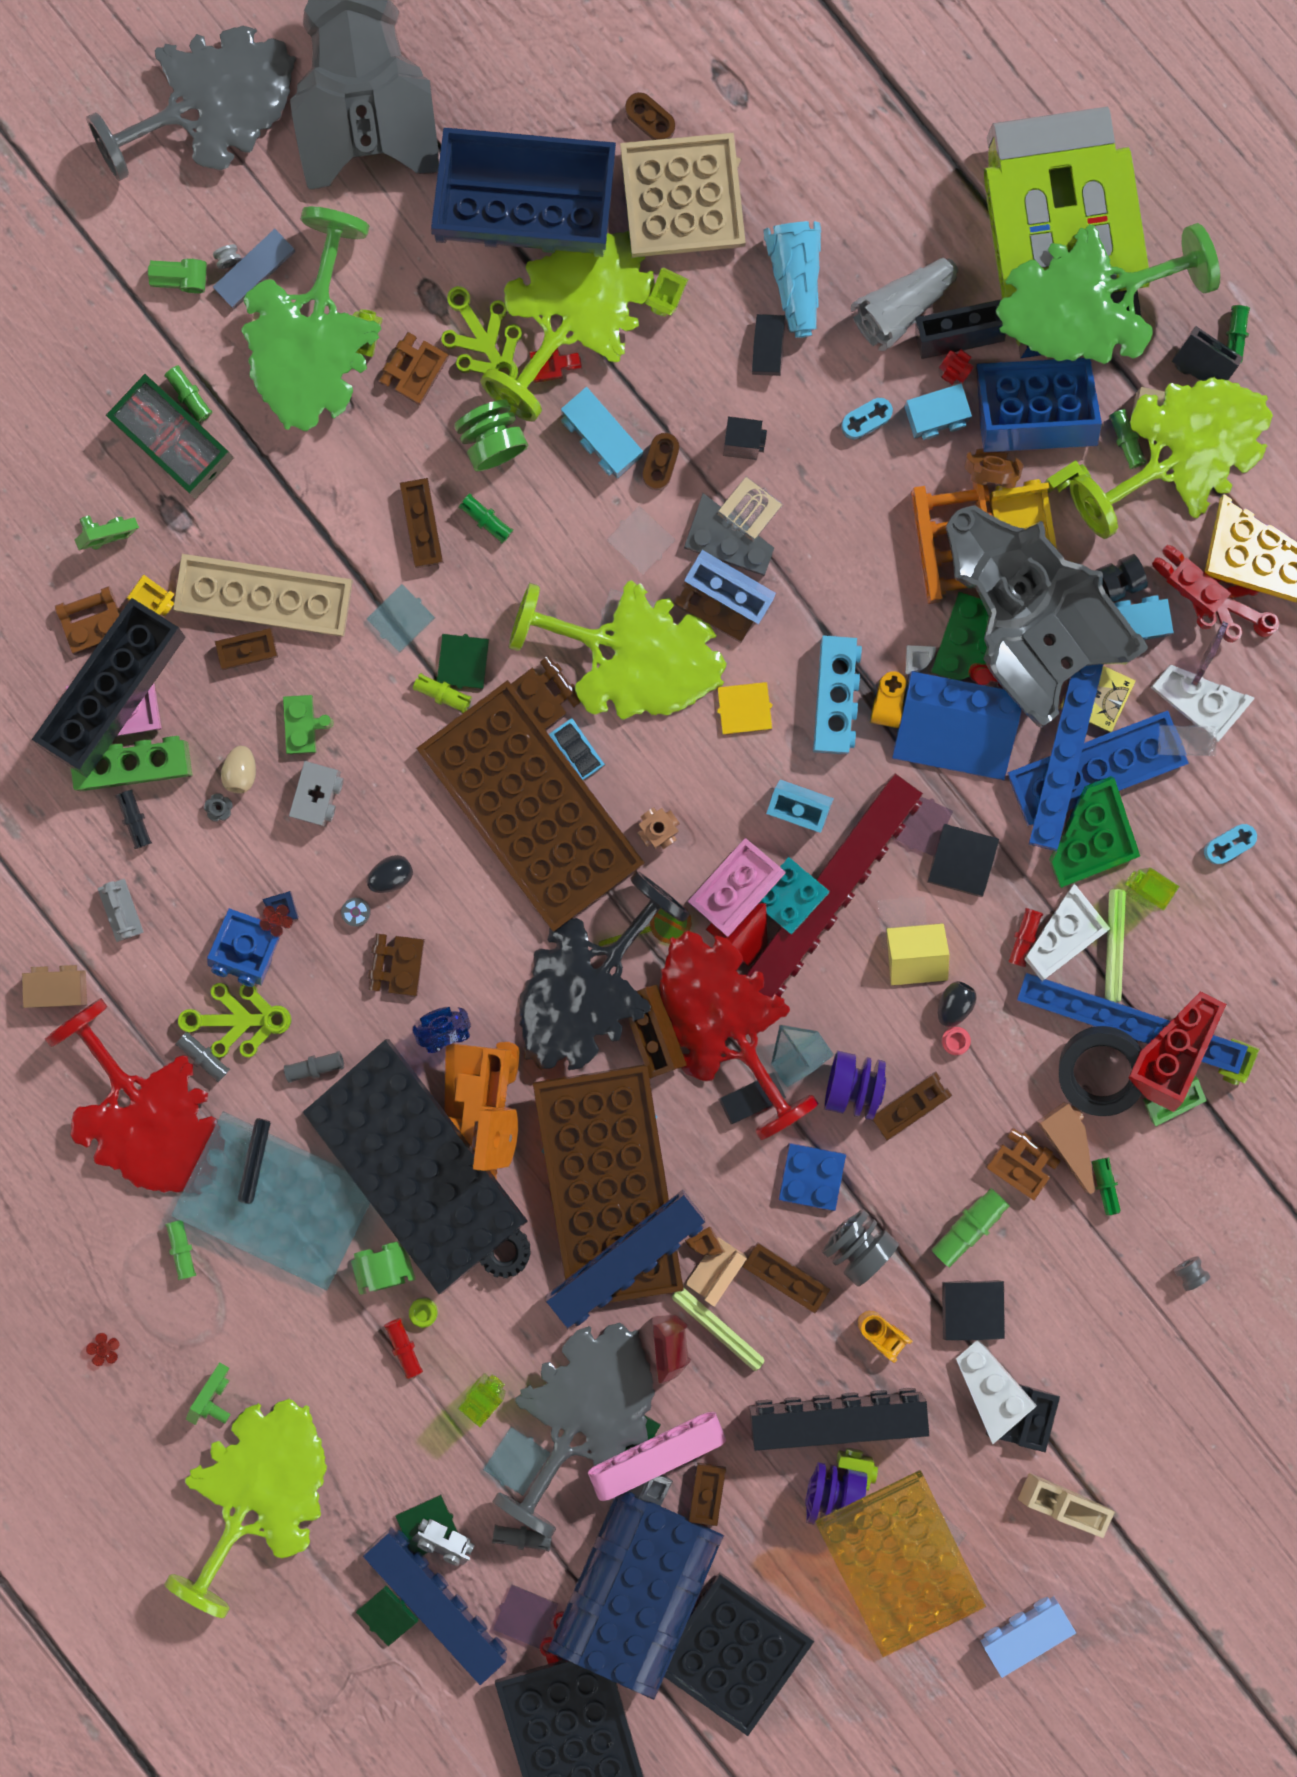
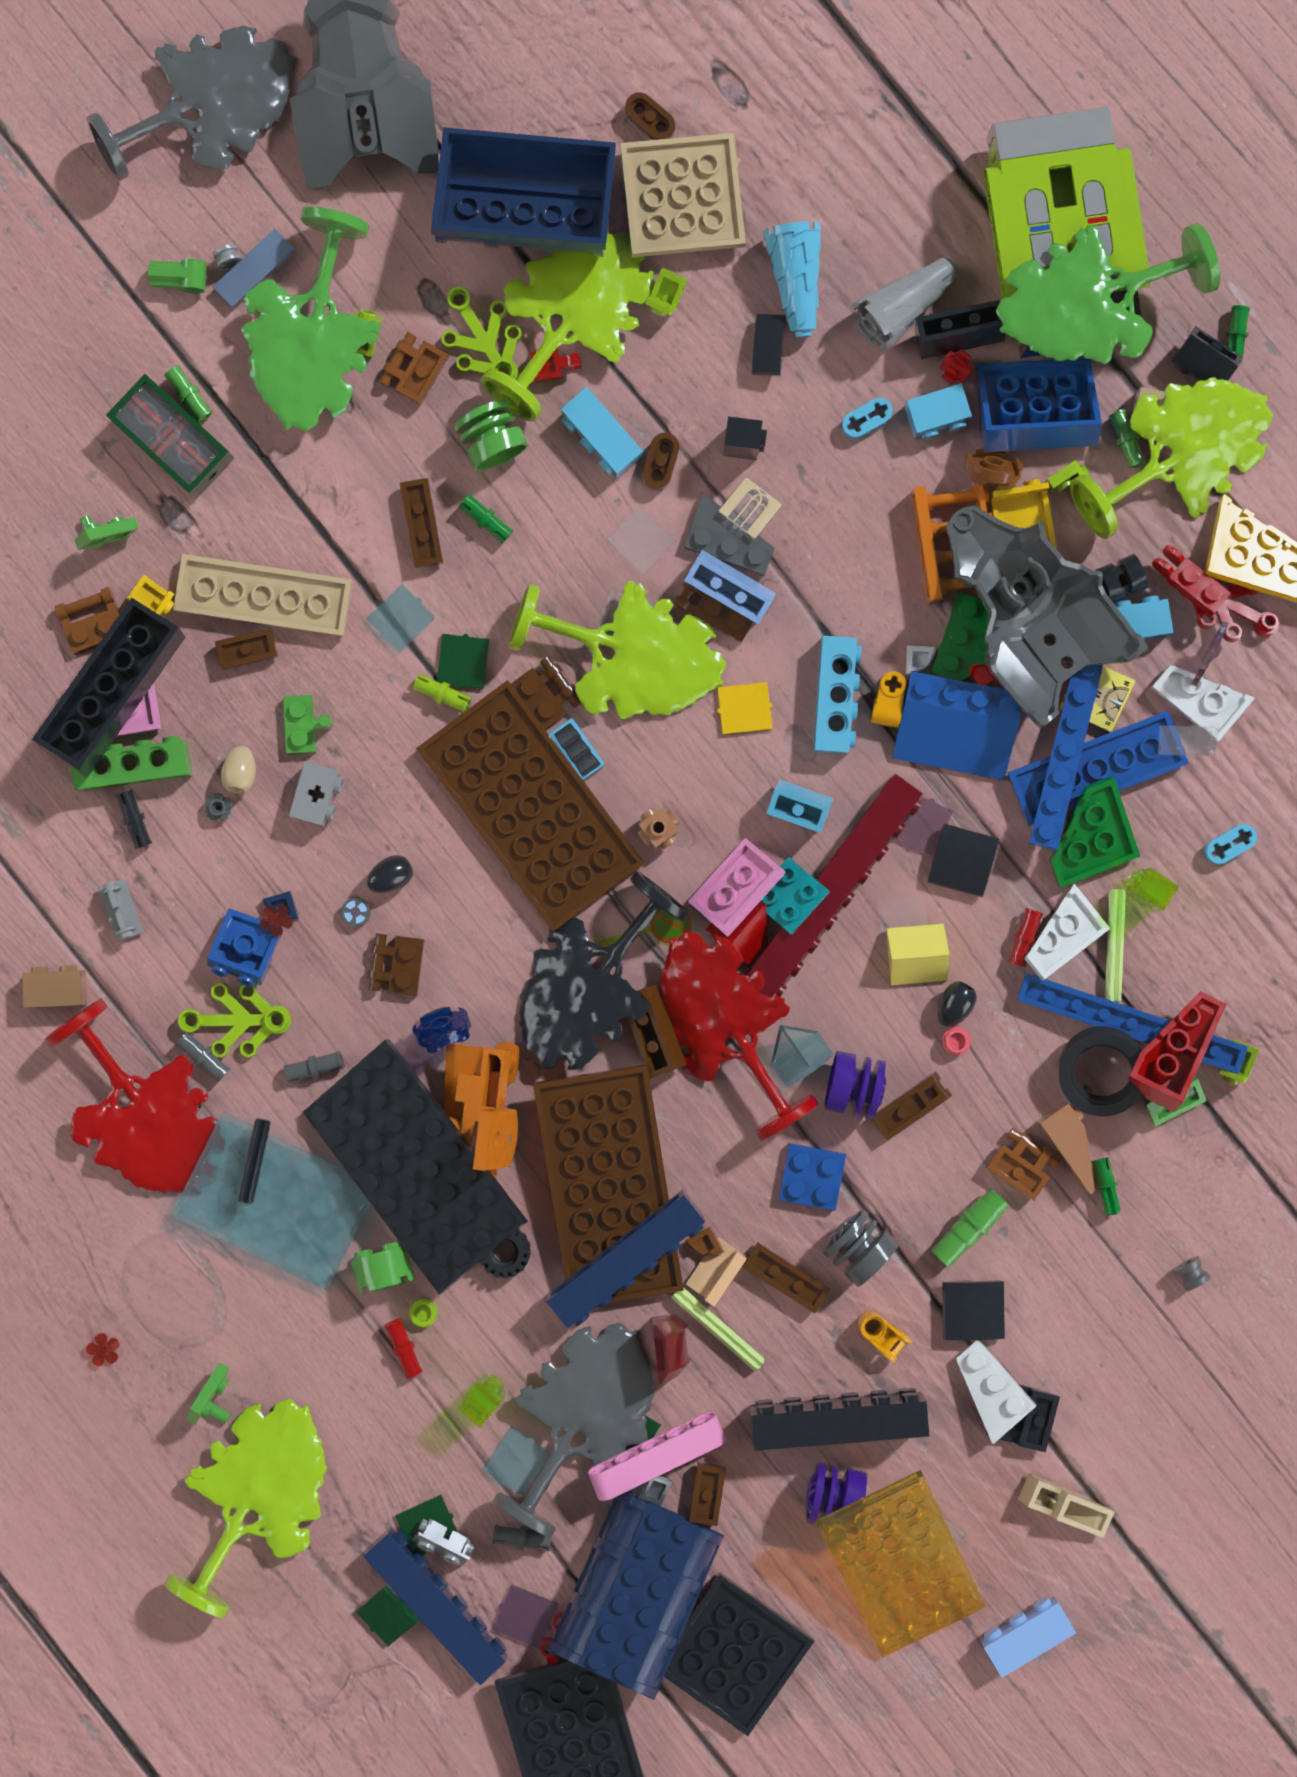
(180, 1249): bright green pin -> none
(747, 1100): black slope -> none
(854, 1460): lime bracket -> none

